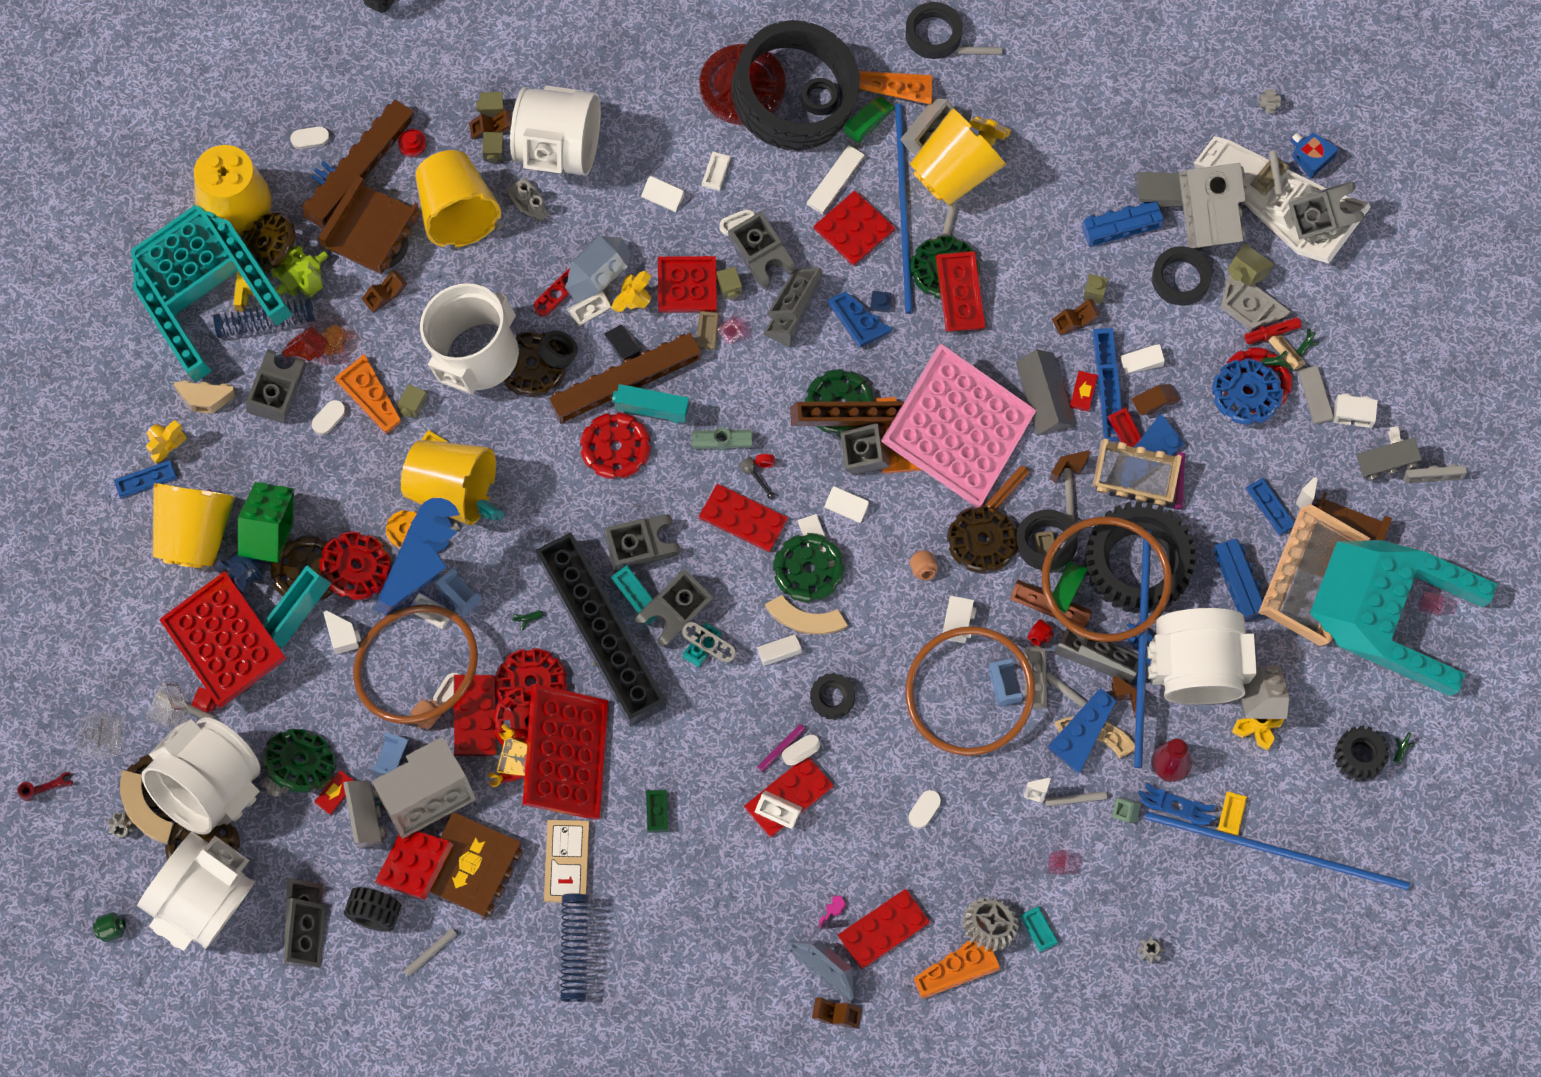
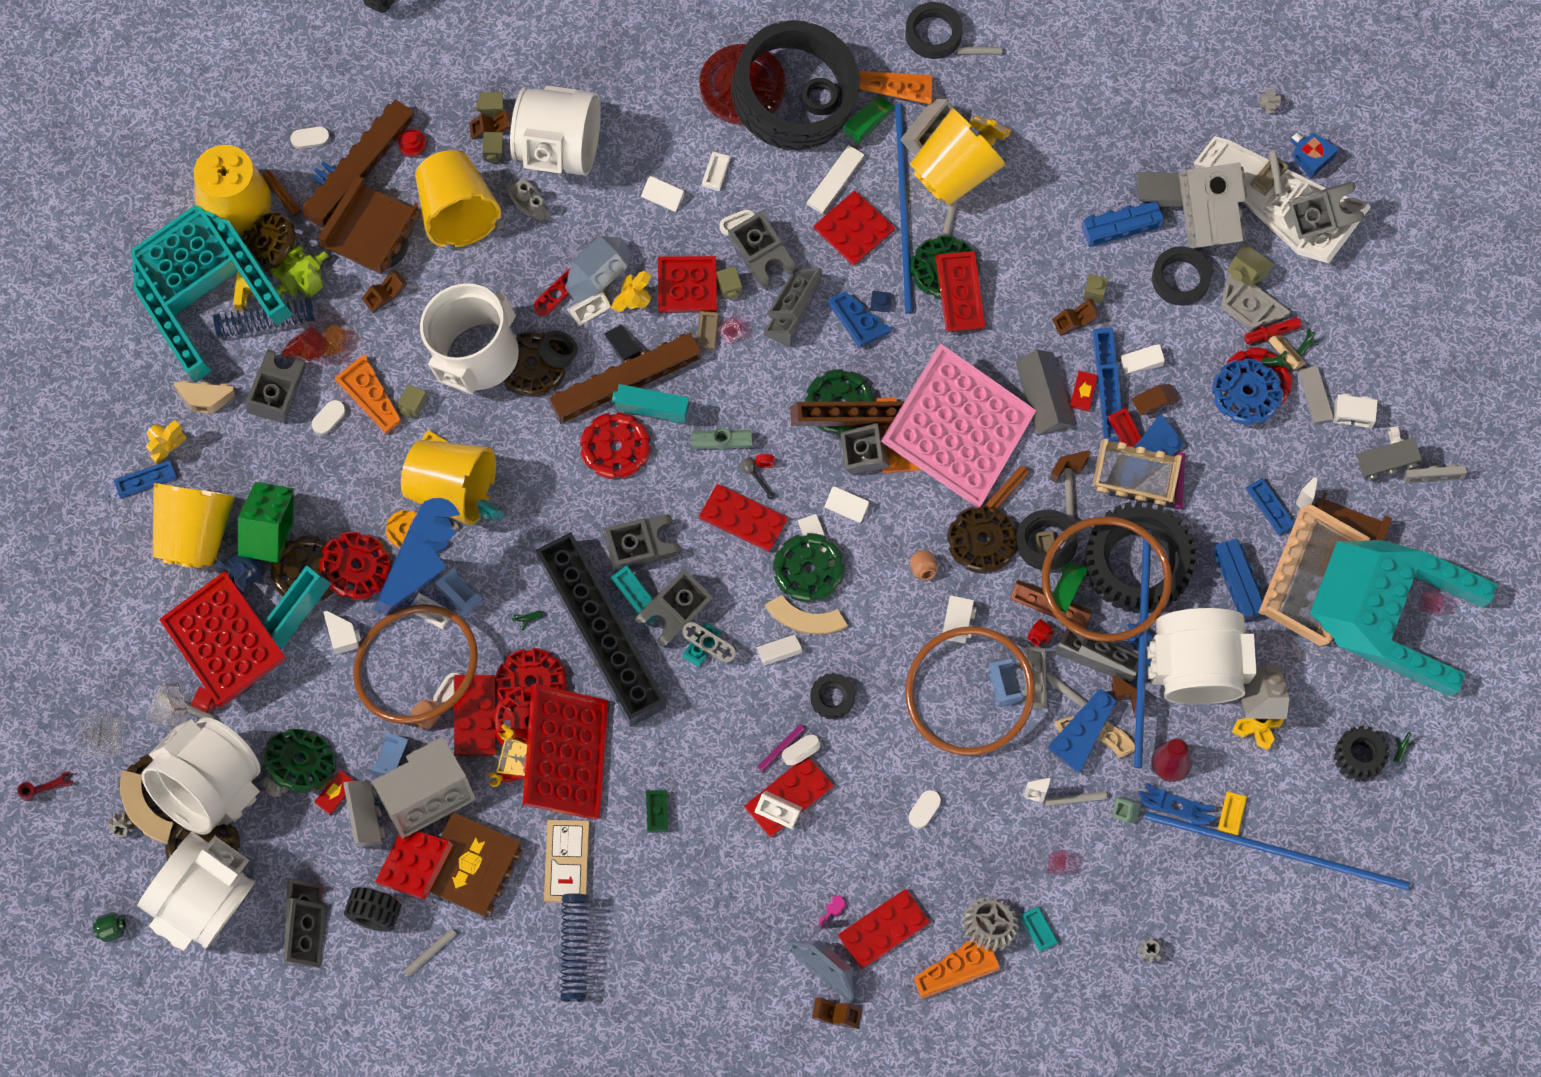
(281, 192): none -> dark orange axle

